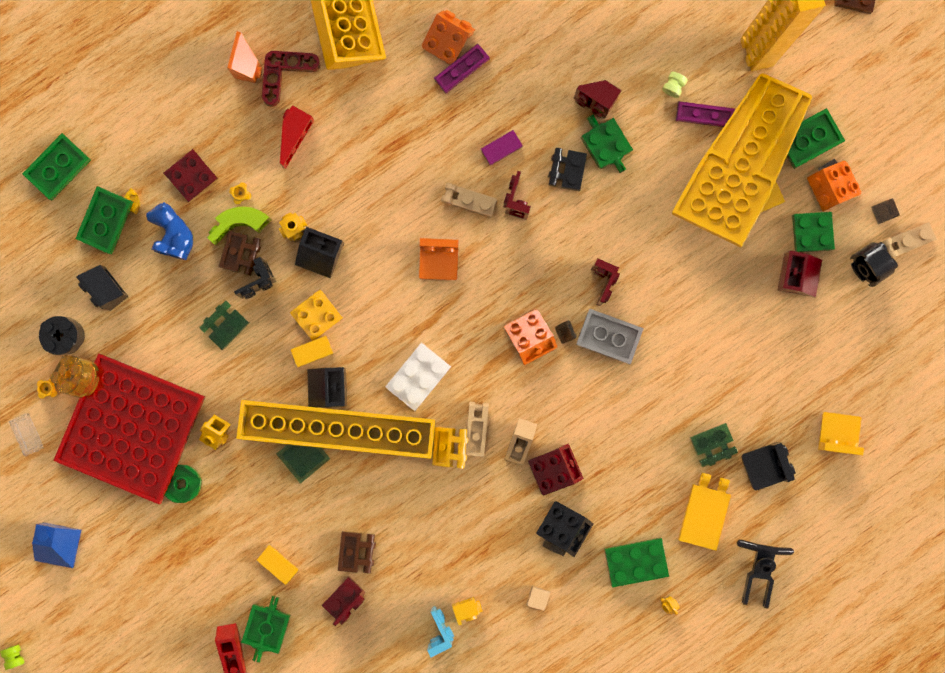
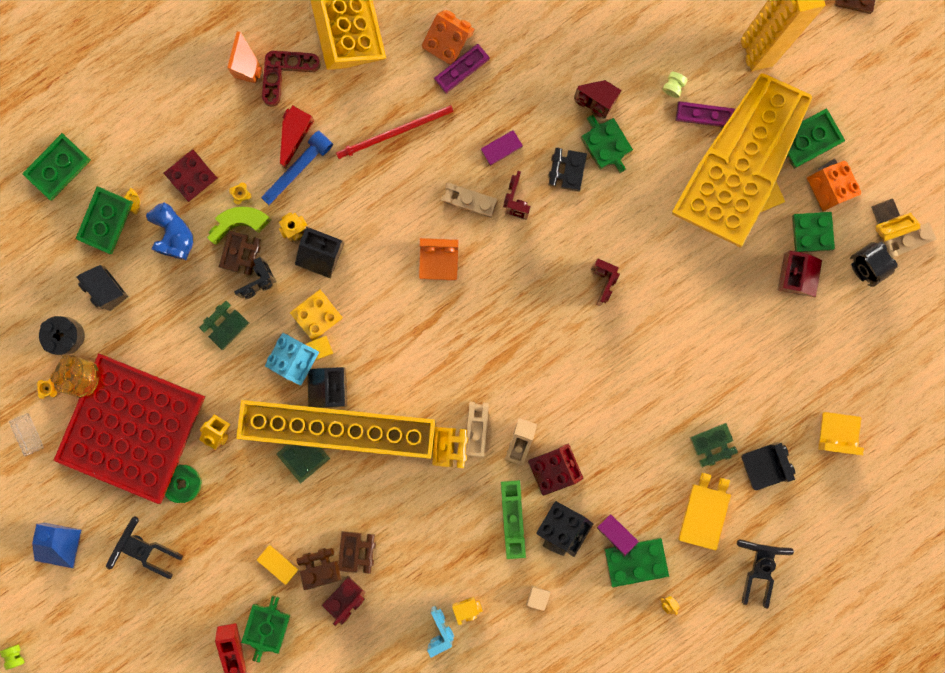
(139, 549): none -> black piece
(291, 359): none -> medium azure bracket
(318, 145): none -> blue piece
(319, 575): none -> reddish brown plate
(349, 150): none -> red bar
(418, 376): white plate -> none
(513, 519): none -> bright green slope
(531, 336): orange bracket -> none
(565, 332): clear smoke slope -> none
(609, 336): light grey plate -> none
(618, 535): none -> magenta tile
(897, 227): none -> yellow tile

